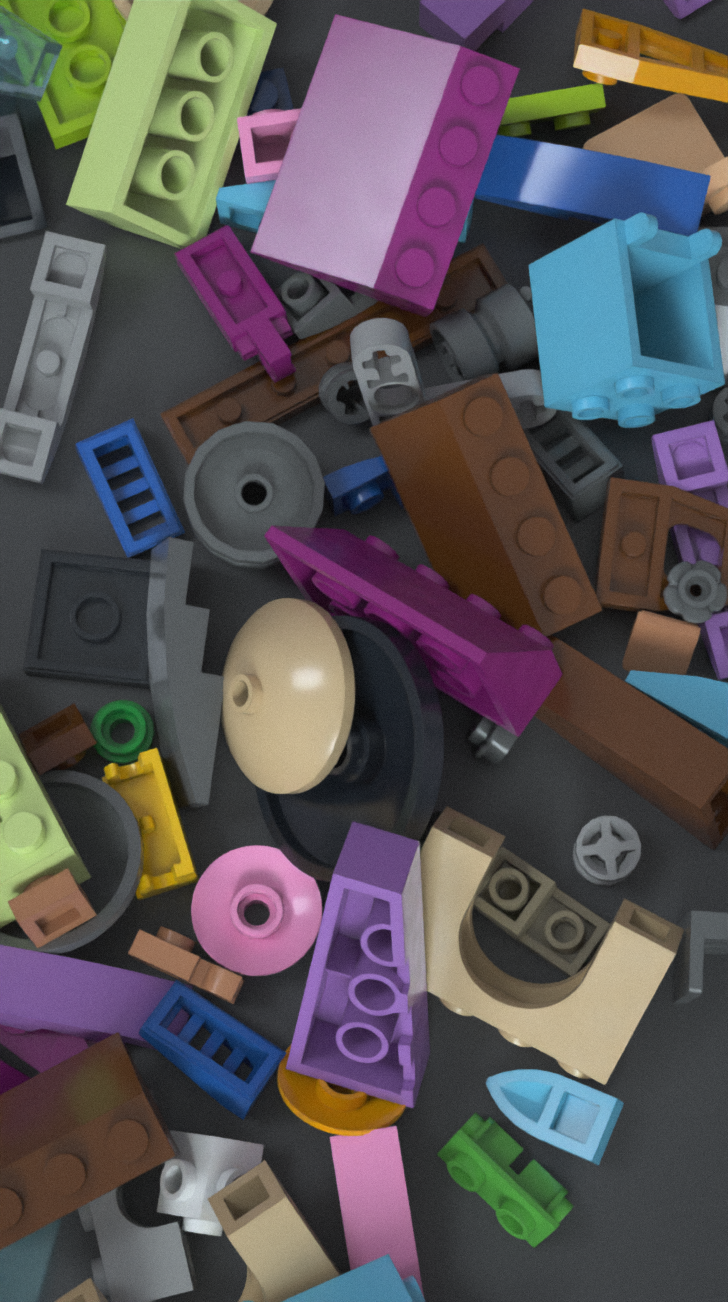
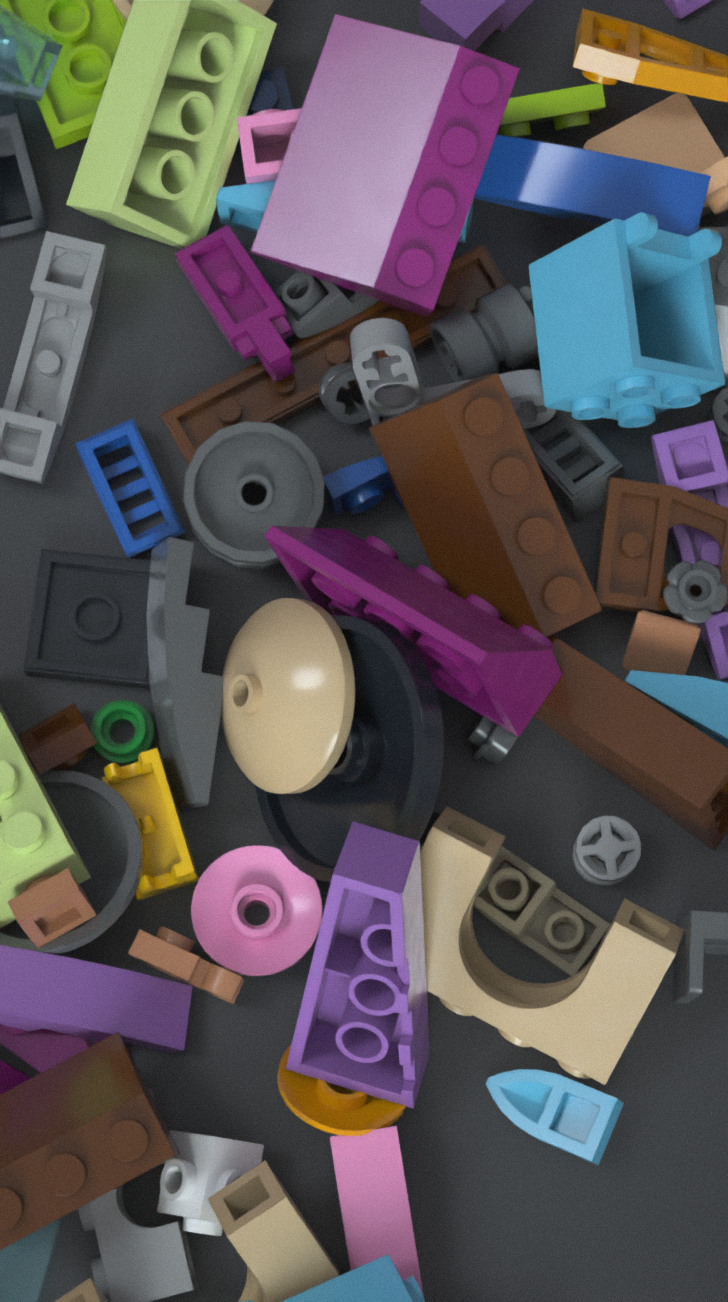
(225, 1030): blue slope -> none
(524, 1203): bright green hinge -> none

